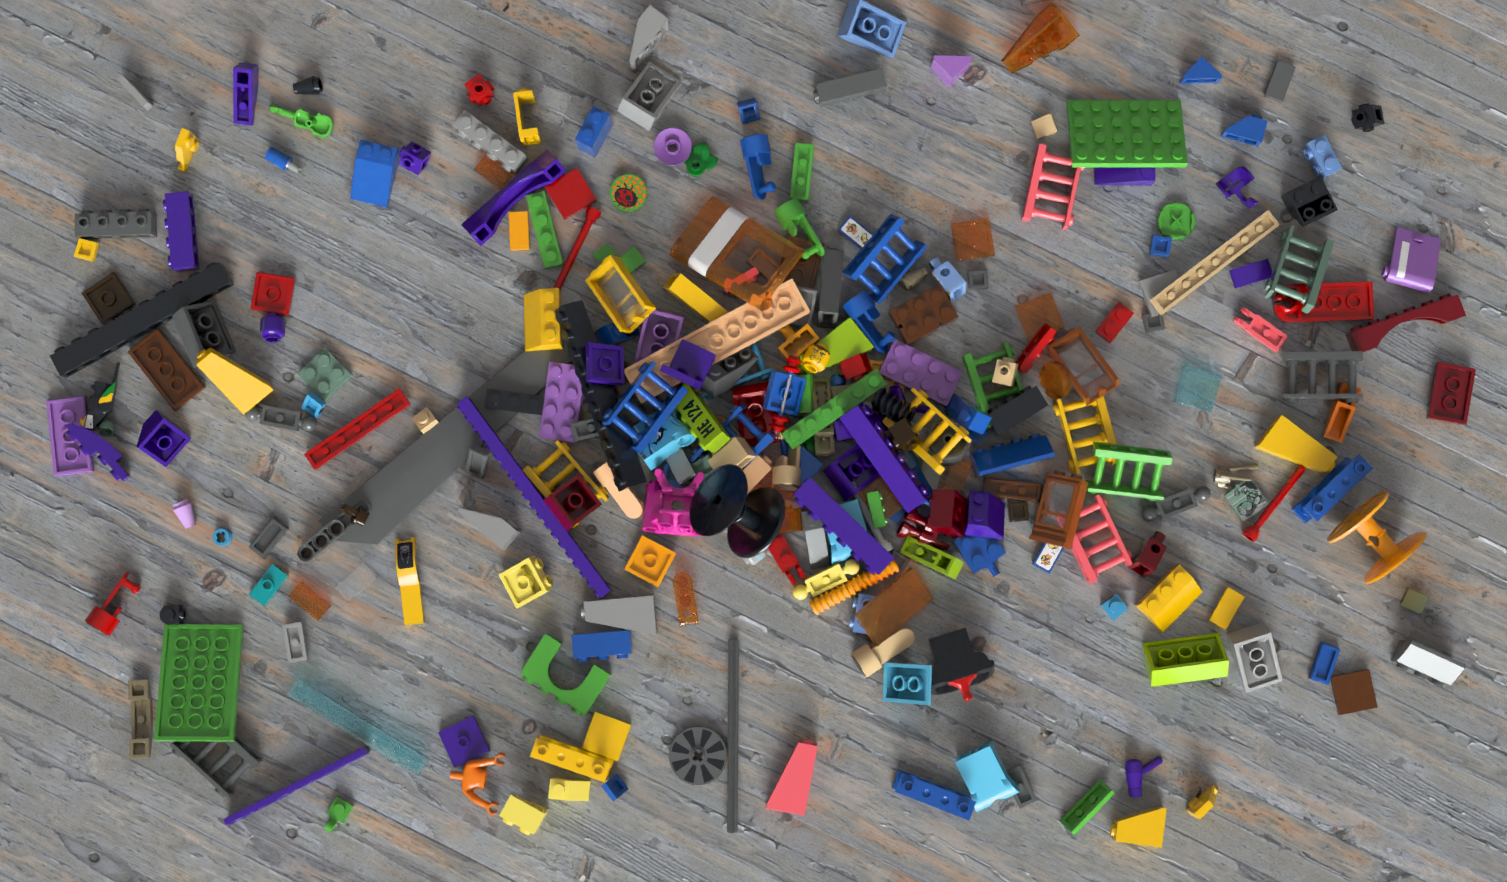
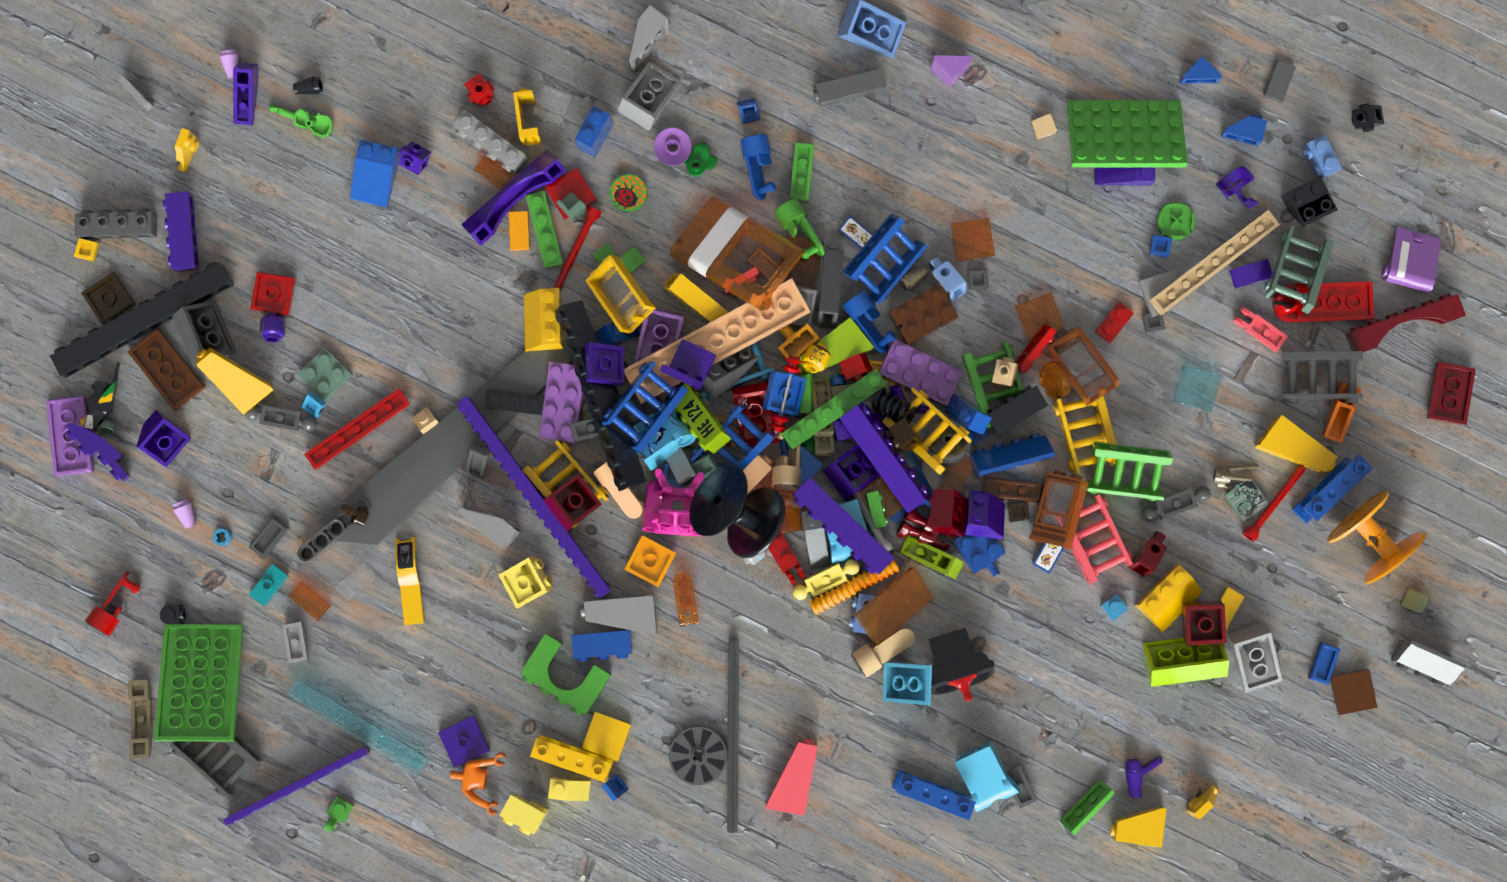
(229, 60): none -> lavender cone
(281, 160): blue piece -> none
(572, 206): none -> sand green panel
(734, 452): tan brick -> none
(1034, 192): coral fence -> none
(1045, 34): clear orange wedge -> none
(1204, 622): none -> dark red brick

